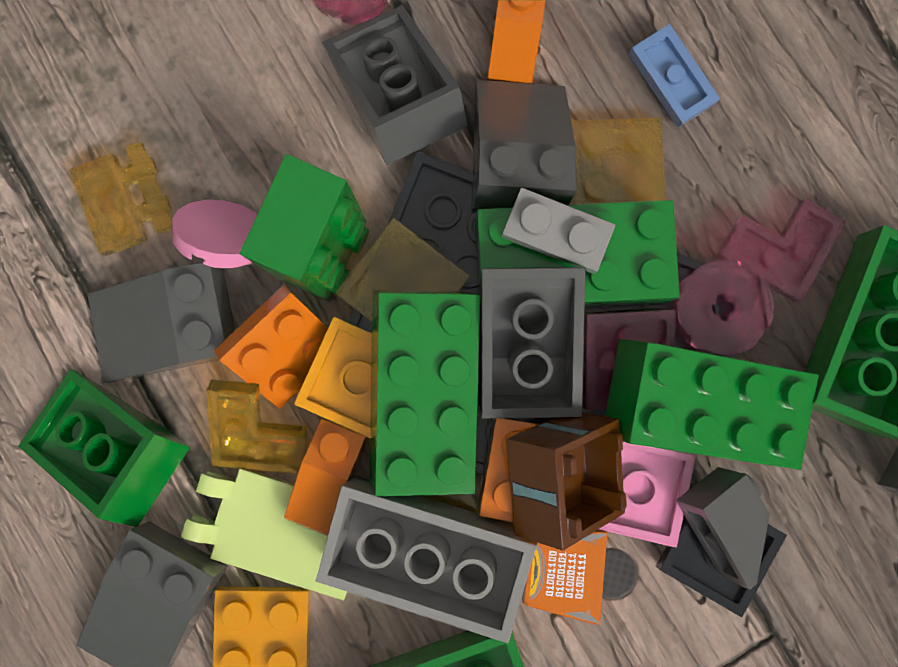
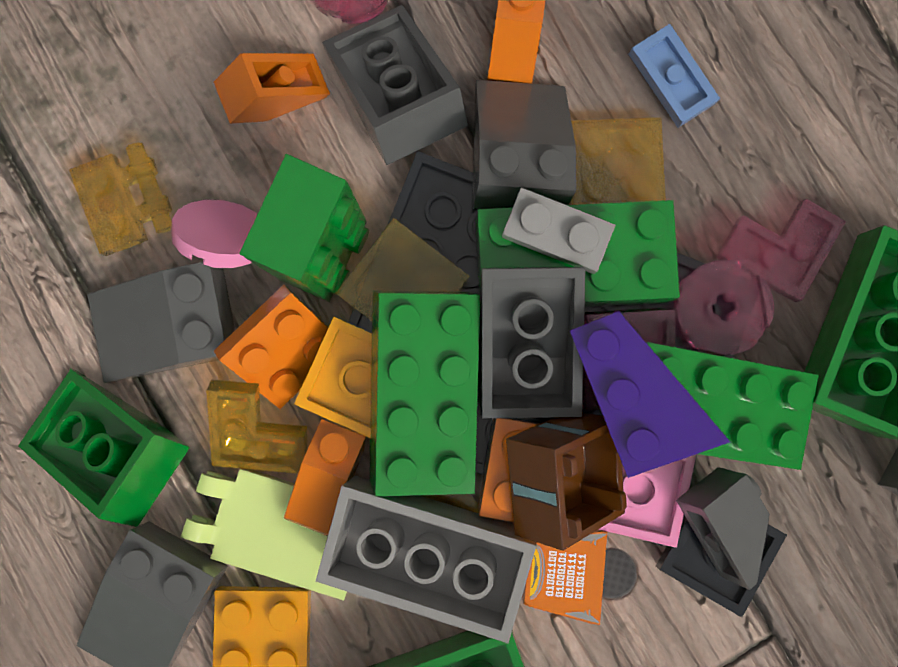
(269, 85): none -> orange slope
(641, 399): none -> dark purple wing

